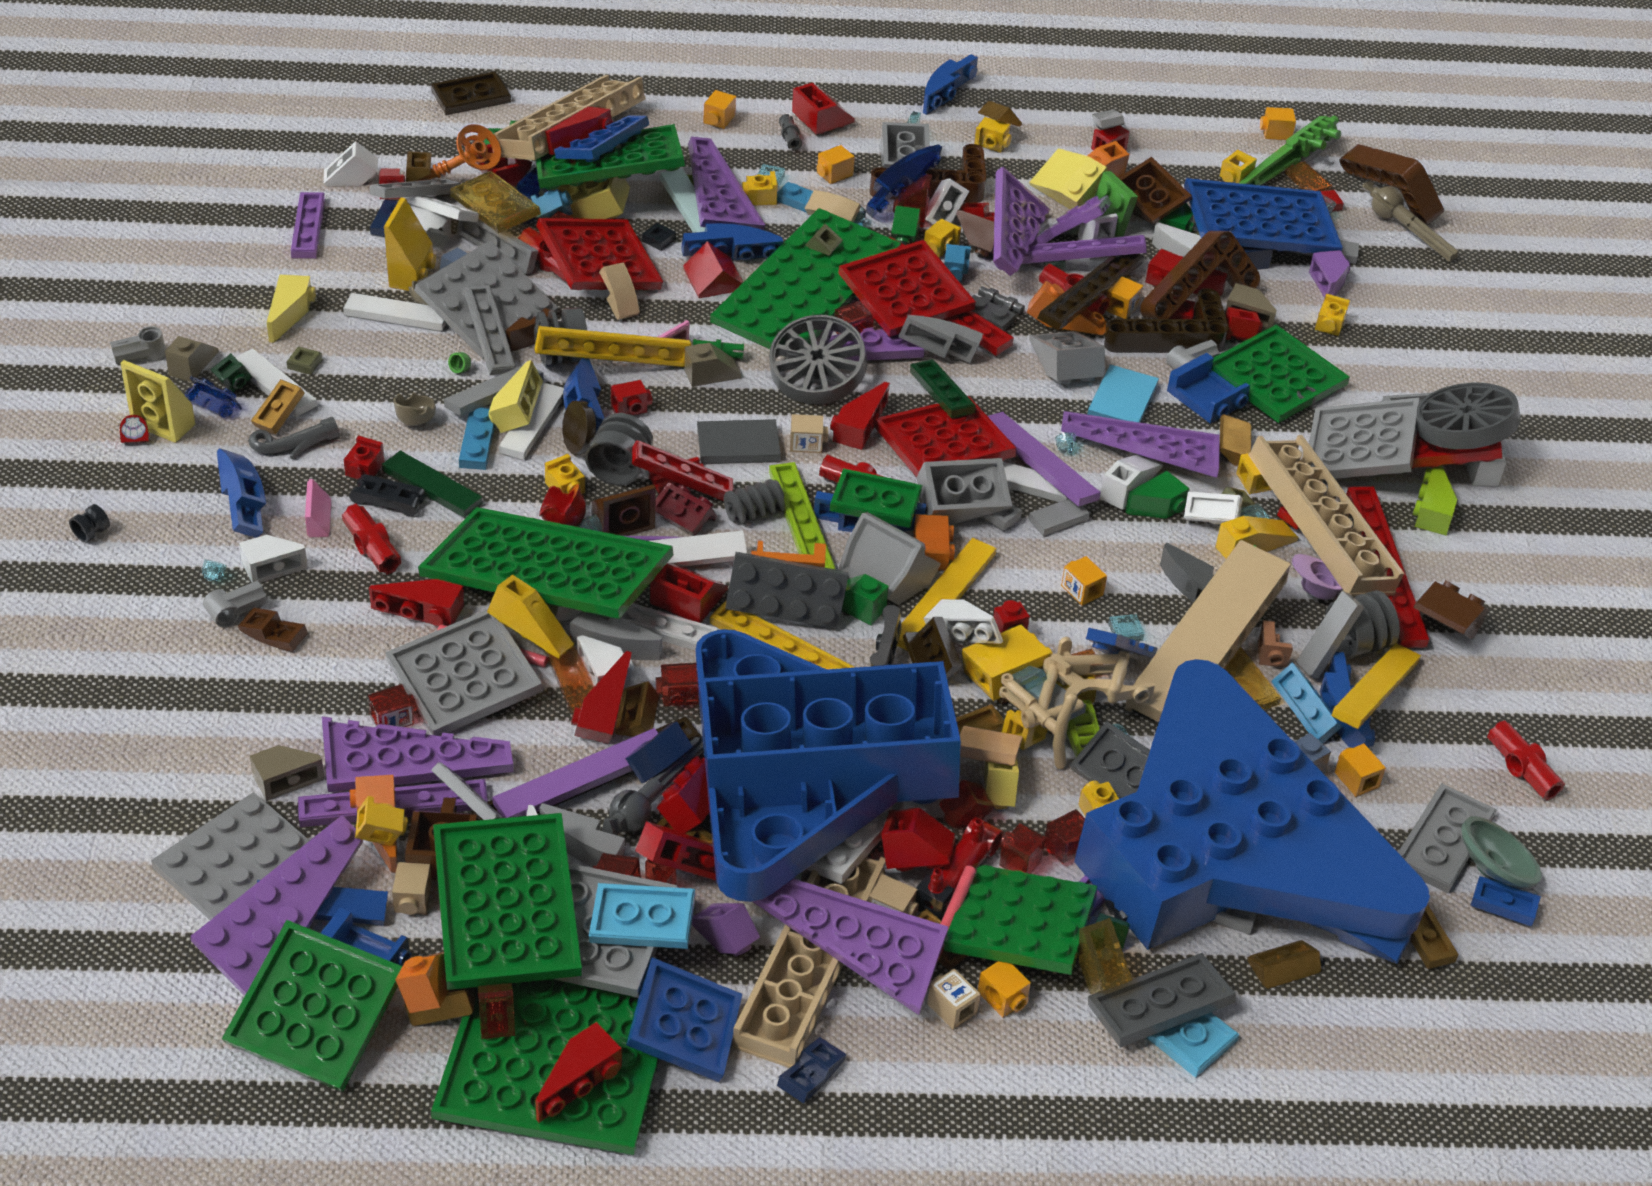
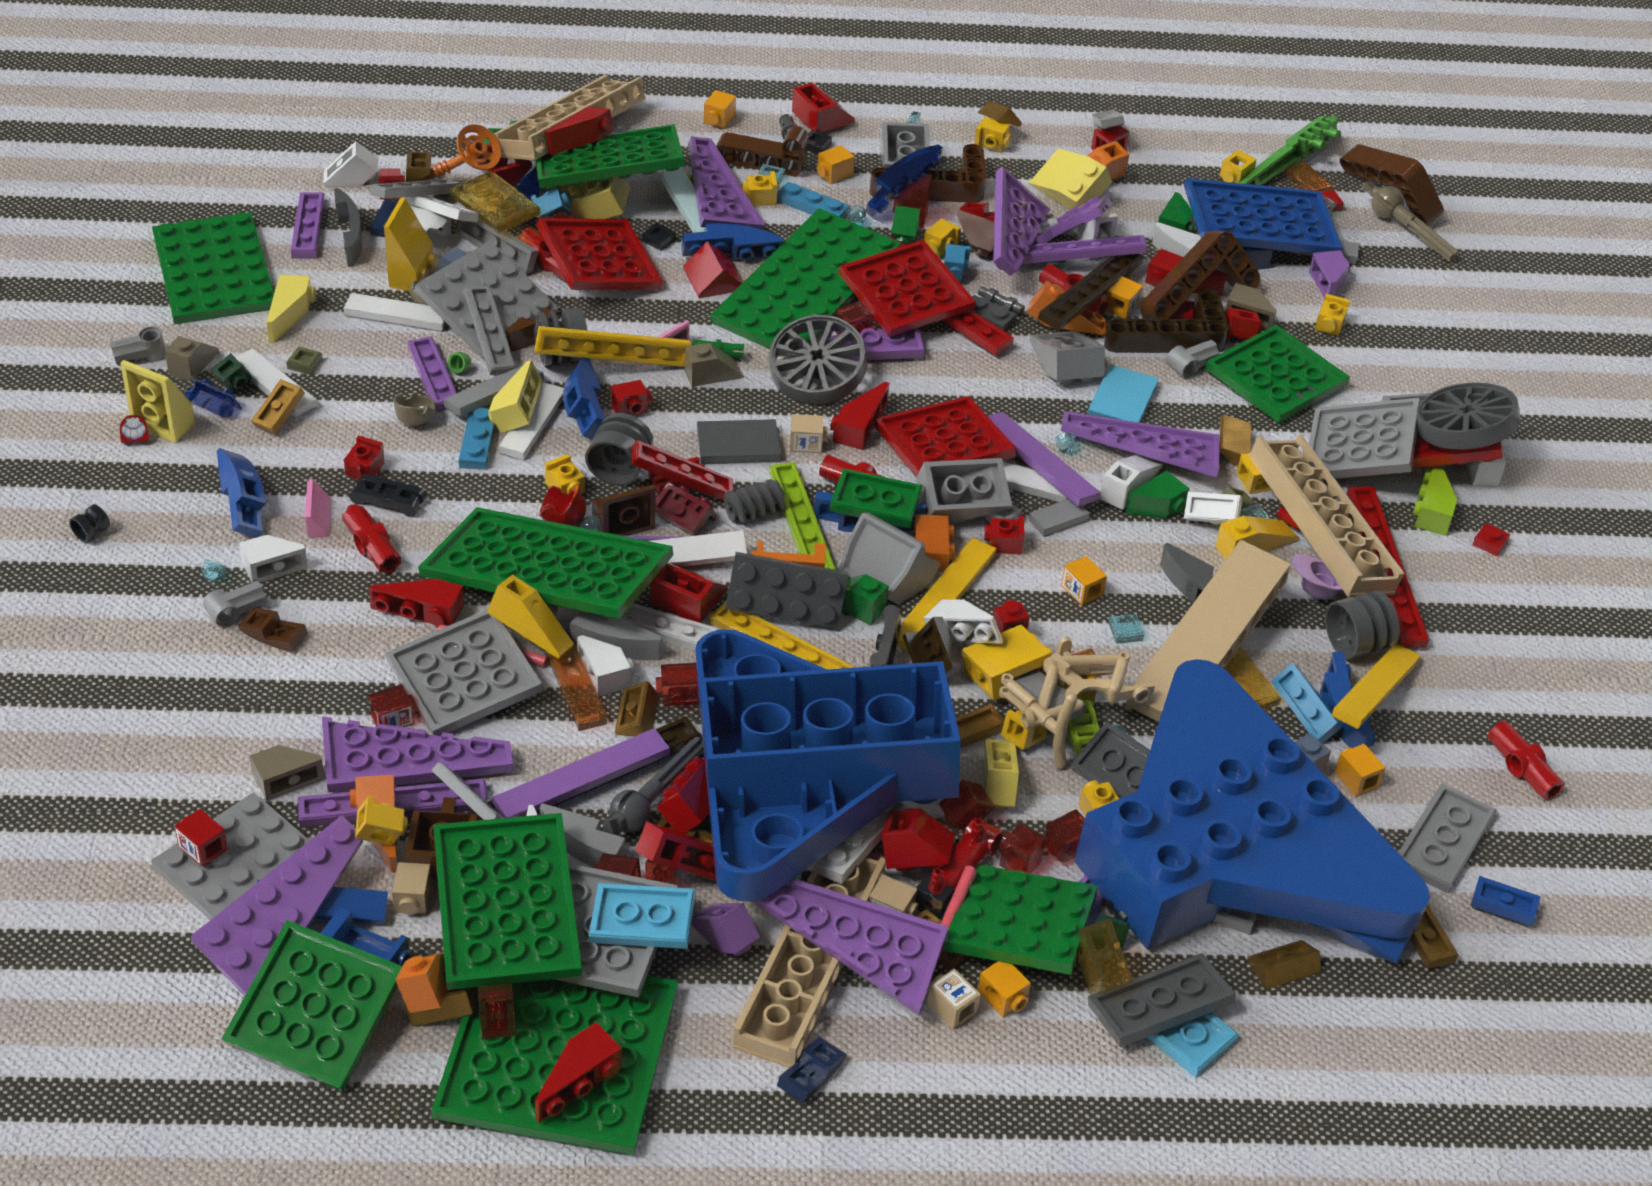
(201, 837): none -> red brick
(213, 268): none -> green plate
(298, 441): dark grey plant -> none
(348, 212): none -> dark grey slope
(431, 370): none -> medium lavender tile
(436, 485): dark green tile -> none
(470, 93): dark brown tile -> none
(578, 426): dark brown tile -> none
(601, 705): red slope -> none
(603, 140): blue wing -> none
(622, 292): tan slope -> none
(659, 752): dark blue slope -> none
(684, 1019): blue plate -> none
(755, 152): none -> reddish brown beam
(818, 141): none -> black tile
(824, 240): olive slope -> none
(834, 204): tan slope -> none
(941, 337): light grey slope -> none
(942, 388): dark green tile -> none
(945, 80): blue slope -> none
(946, 201): white slope -> none
(989, 745): light nougat tile -> none
(1005, 535): none -> red brick
(1030, 677): clear light blue tile -> none
(1114, 643): blue wing -> none
(1122, 200): bright green plate -> none
(1156, 191): reddish brown slope -> none
(1205, 390): blue panel -> none
(1270, 649): nougat bracket -> none
(1278, 123): light orange brick -> none
(1330, 634): light grey tile -> none
(1452, 608): reddish brown slope -> none
(1491, 539): none -> red plate
(1499, 853): sand green dish -> none

